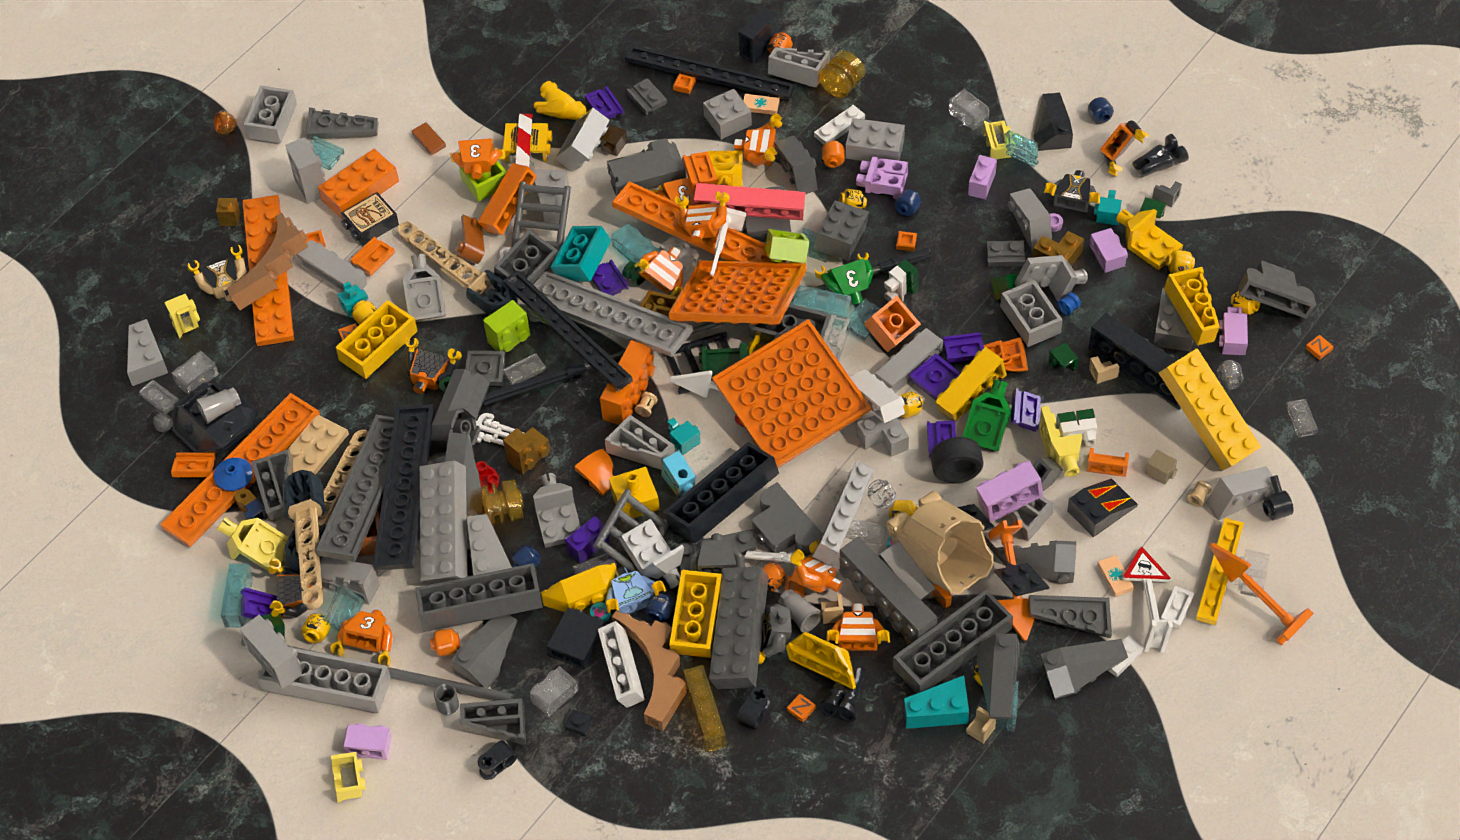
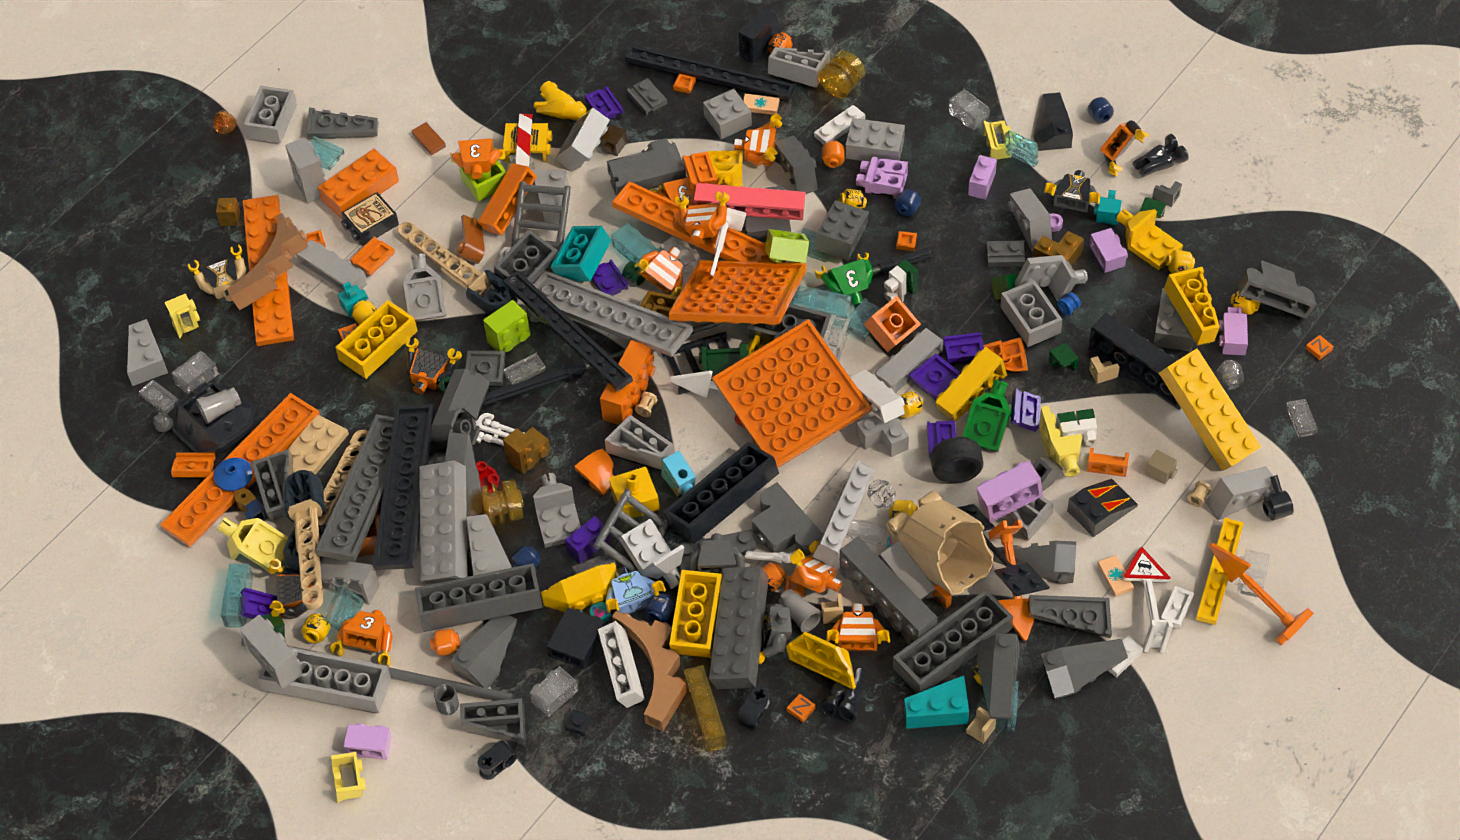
(683, 436): teal brick -> none

